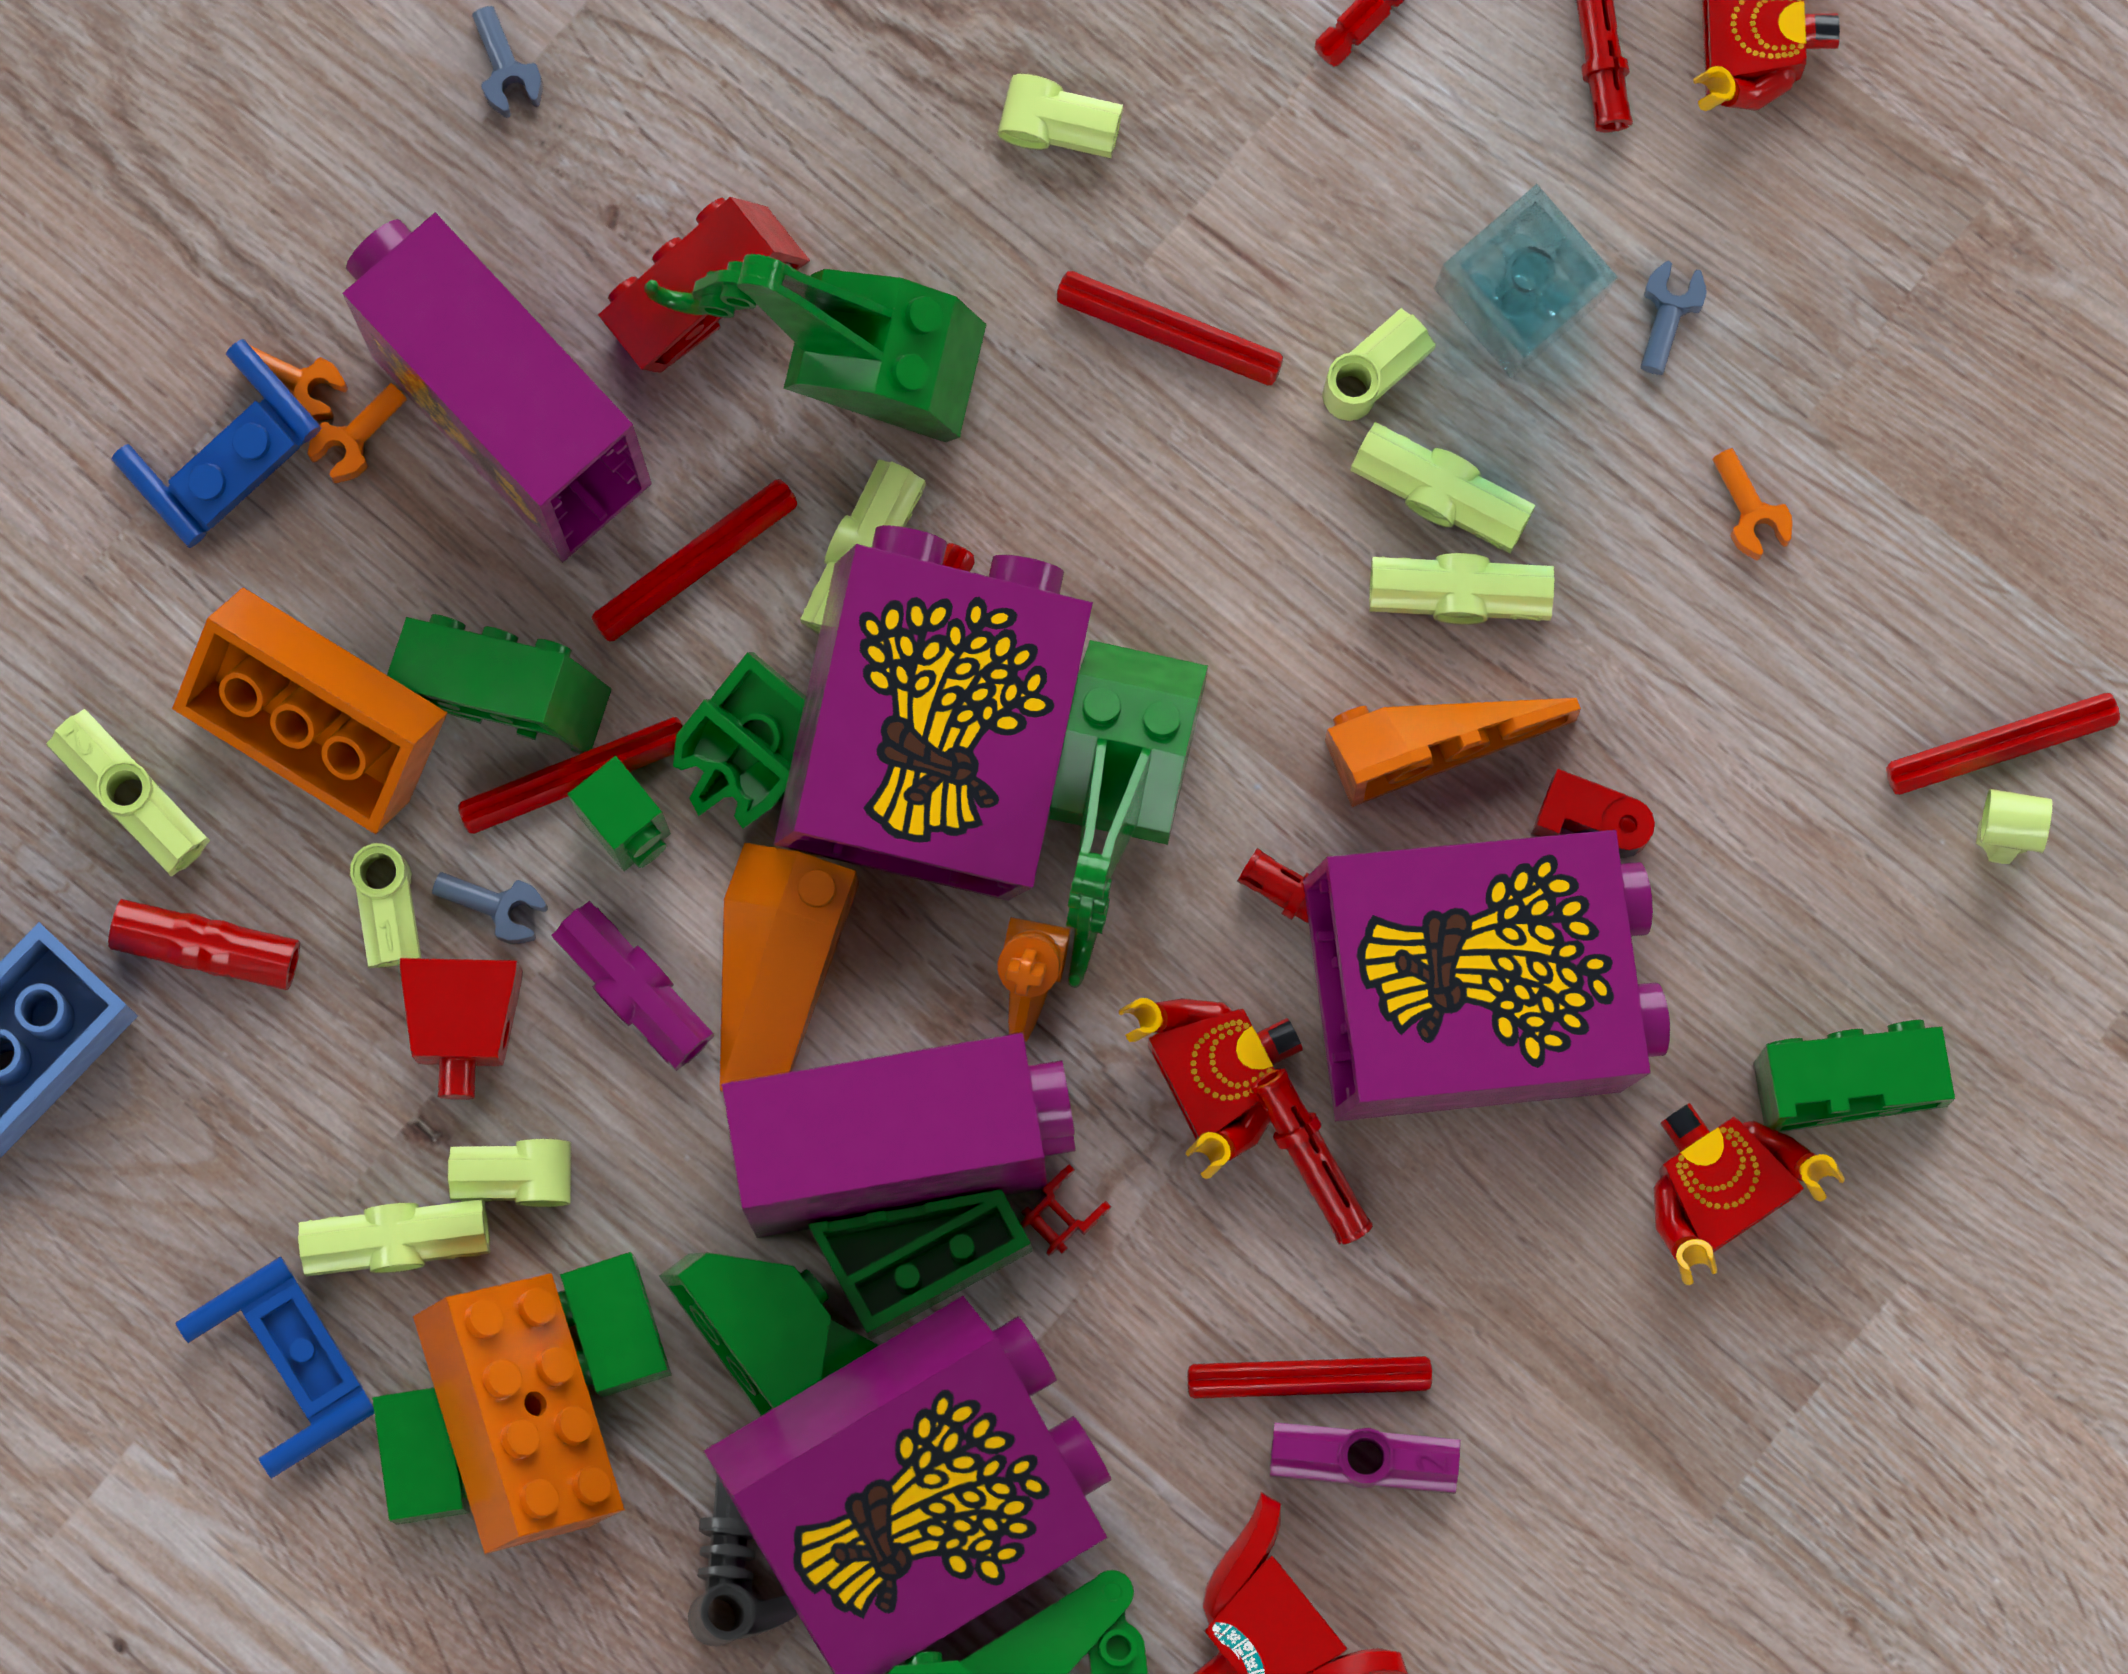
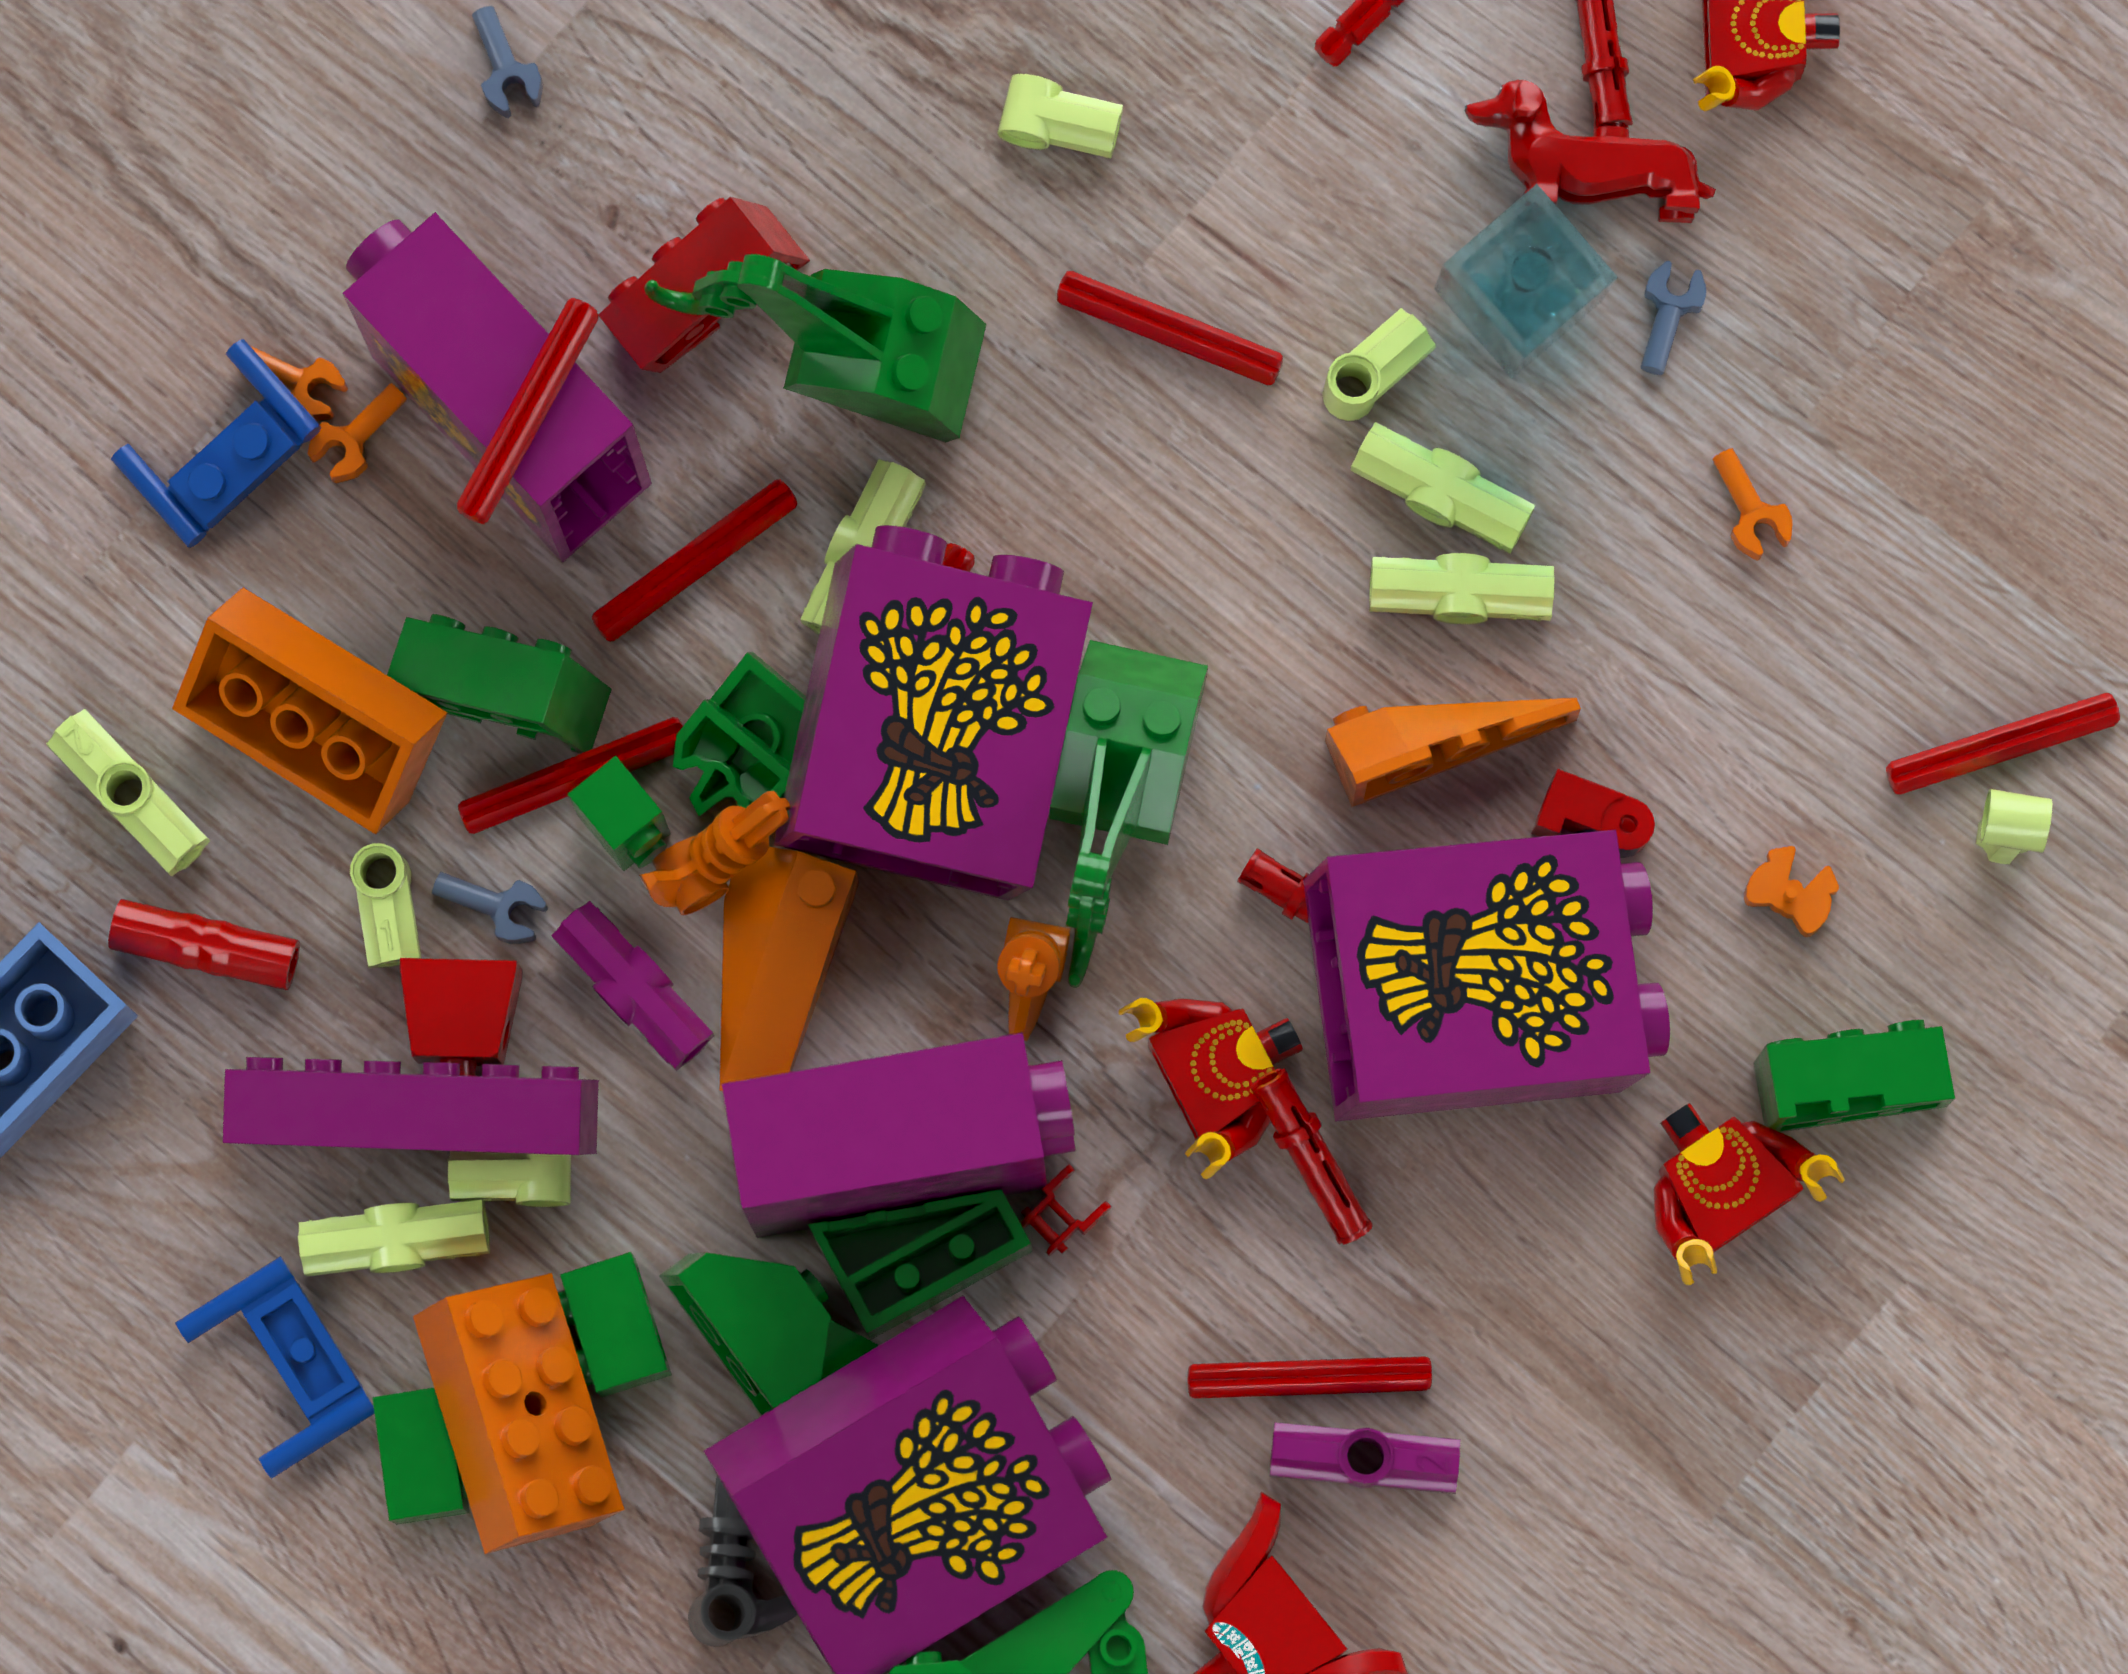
(411, 1110): none -> magenta brick
(527, 411): none -> red axle
(698, 867): none -> orange piece
(1593, 166): none -> red animal
(1805, 906): none -> orange piece

